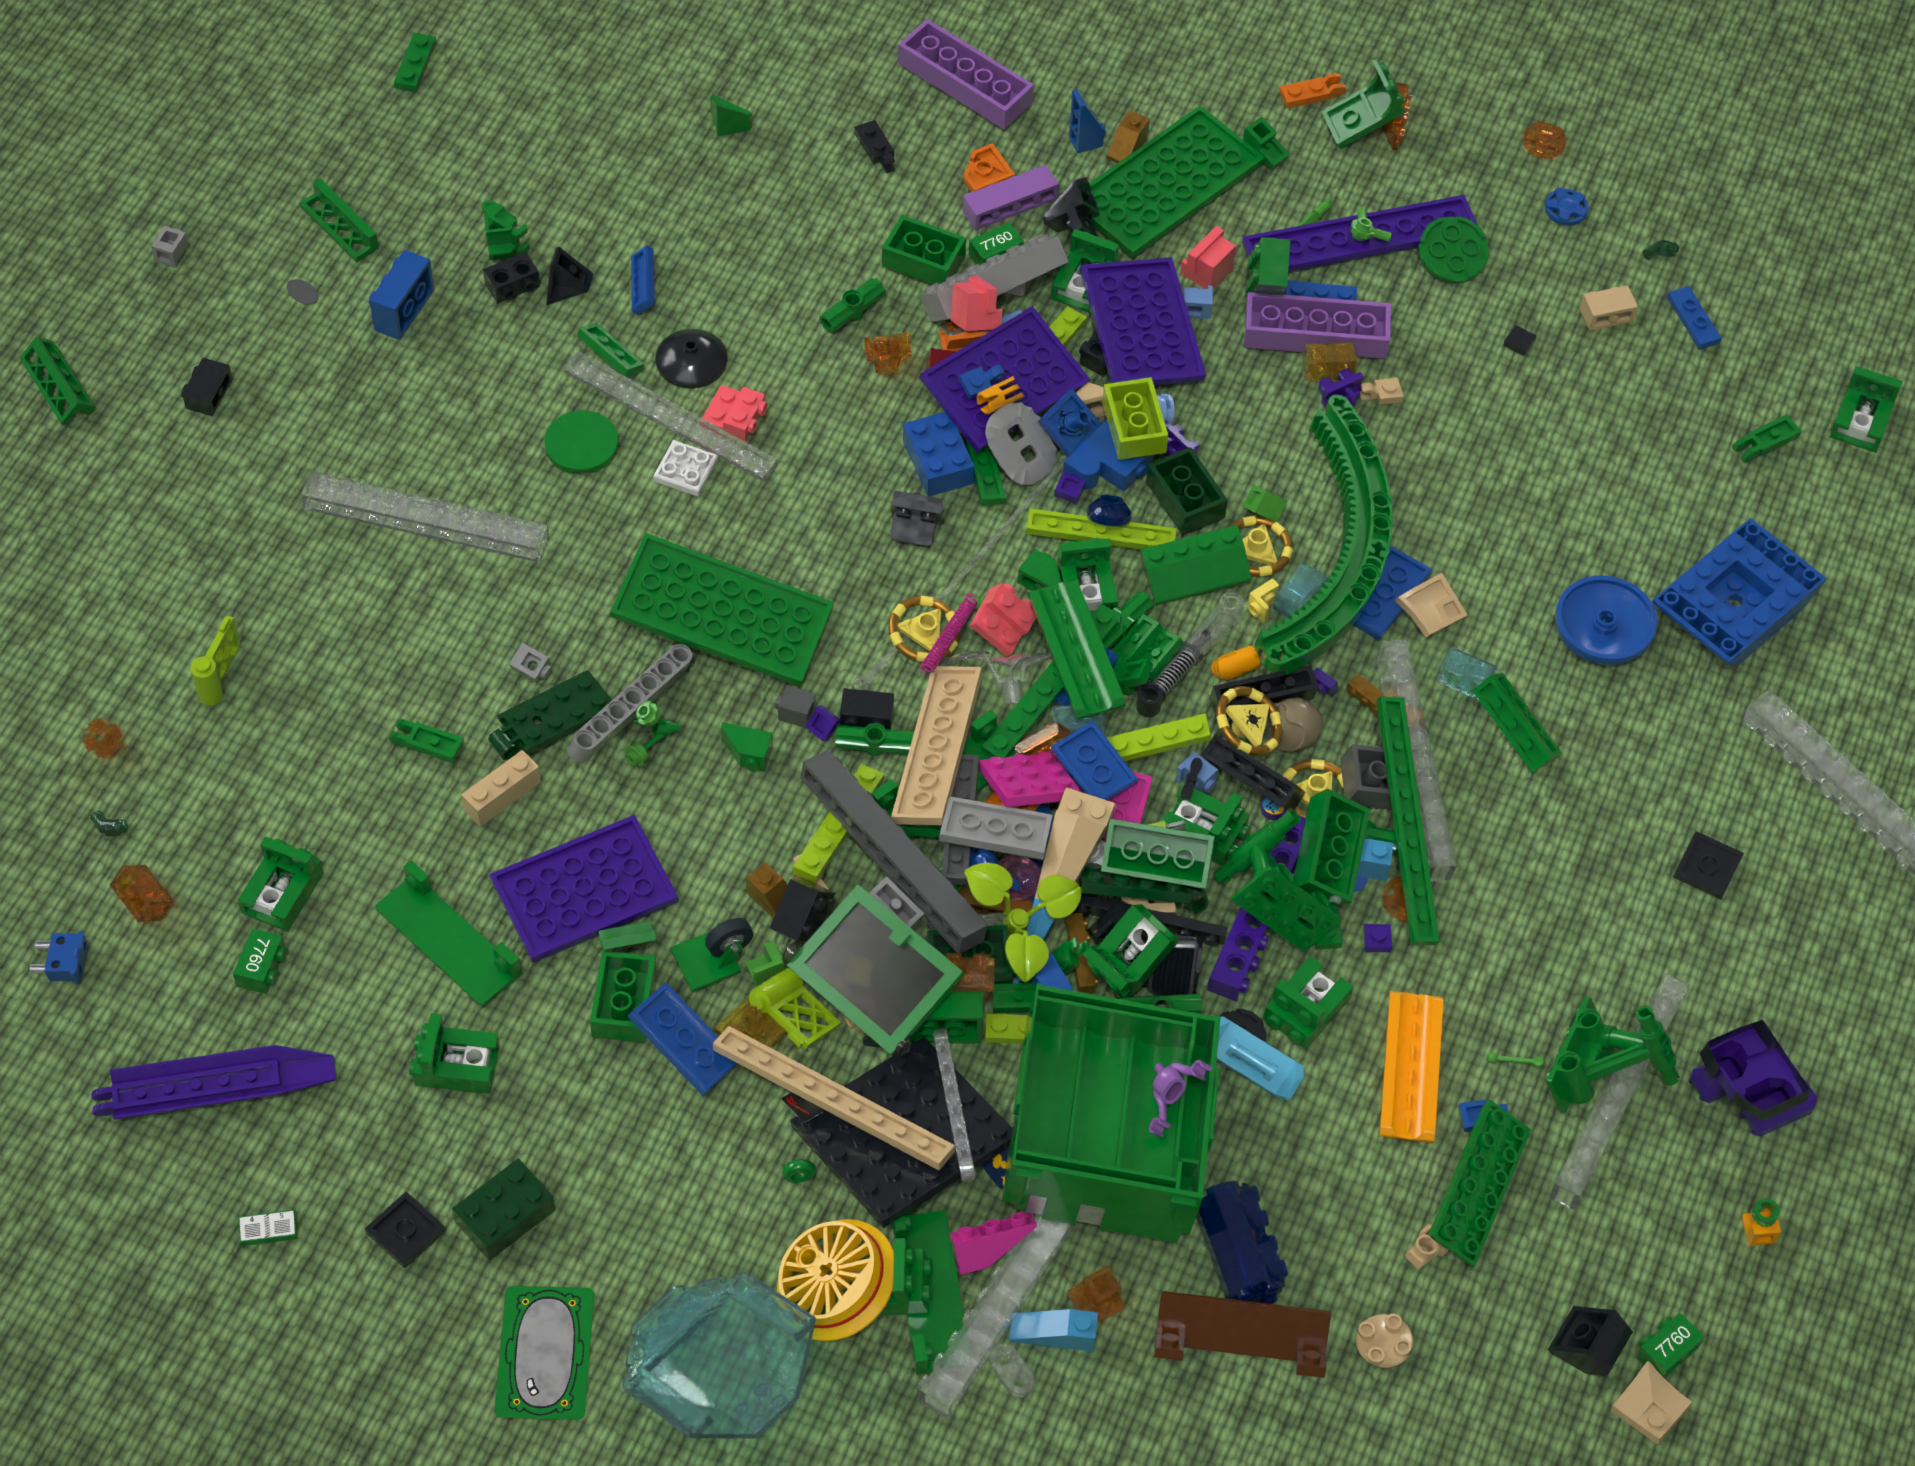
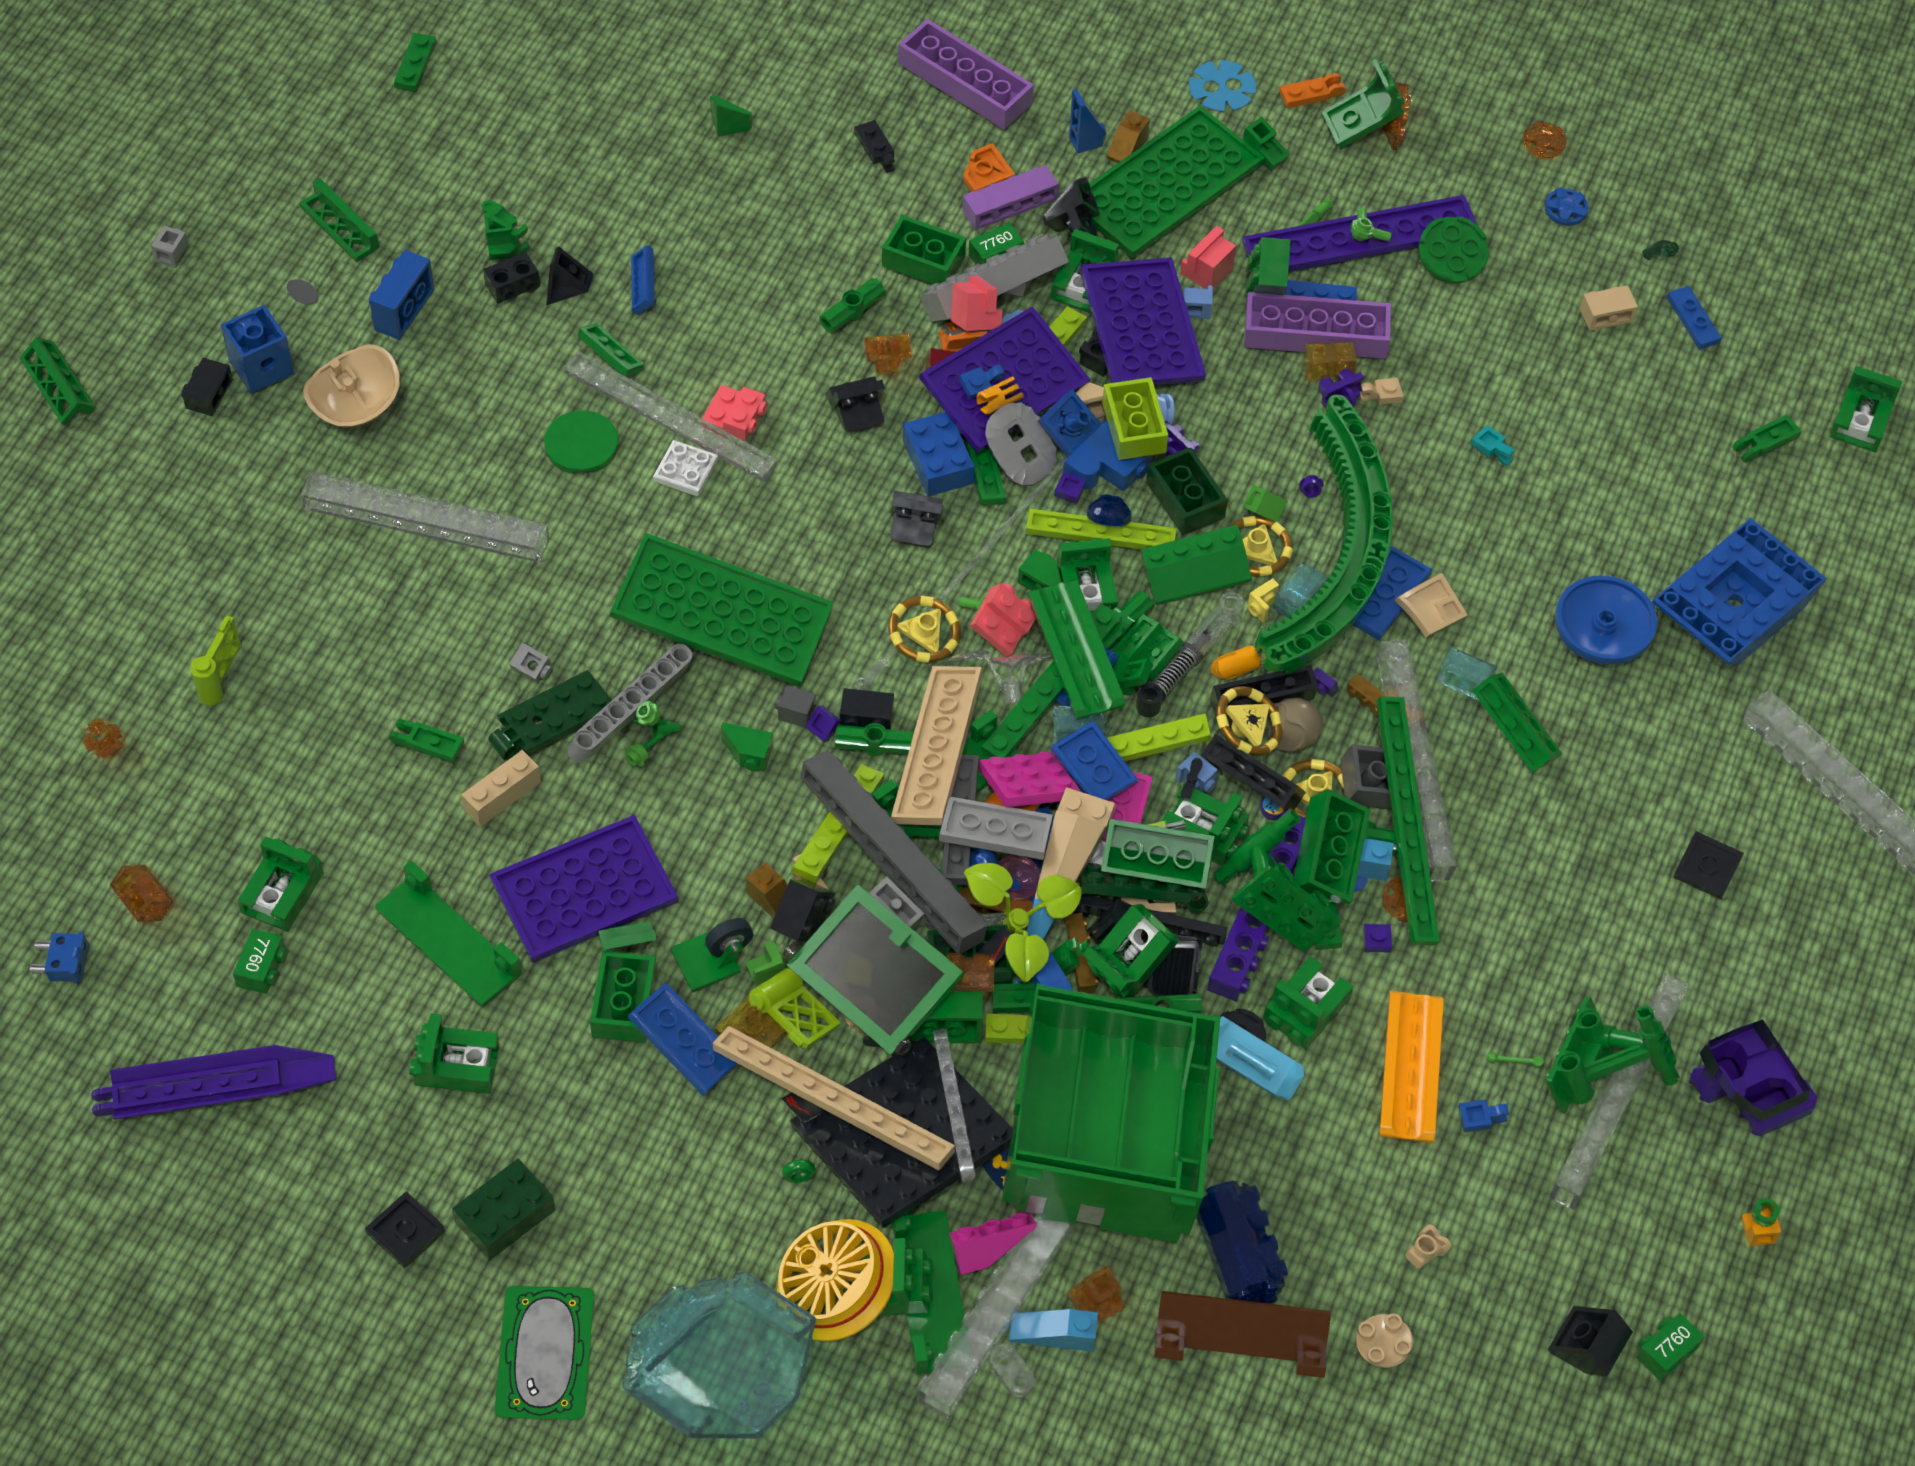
(108, 827): clear green arm -> none
(257, 349): none -> blue brick
(267, 1227): tile -> none
(353, 387): none -> tan piece
(693, 366): black dish -> none
(857, 403): none -> black piece
(957, 624): dark pink piece -> none
(996, 945): none -> black sticker
(1042, 740): clear orange plate -> none
(1169, 1087): medium lavender piece -> none
(1218, 99): none -> dark azure piece
(1311, 490): none -> dark purple plate
(1479, 1182): green plate -> none
(1492, 442): none -> teal plate
(1520, 340): black tile -> none
(1651, 1404): tan plate -> none

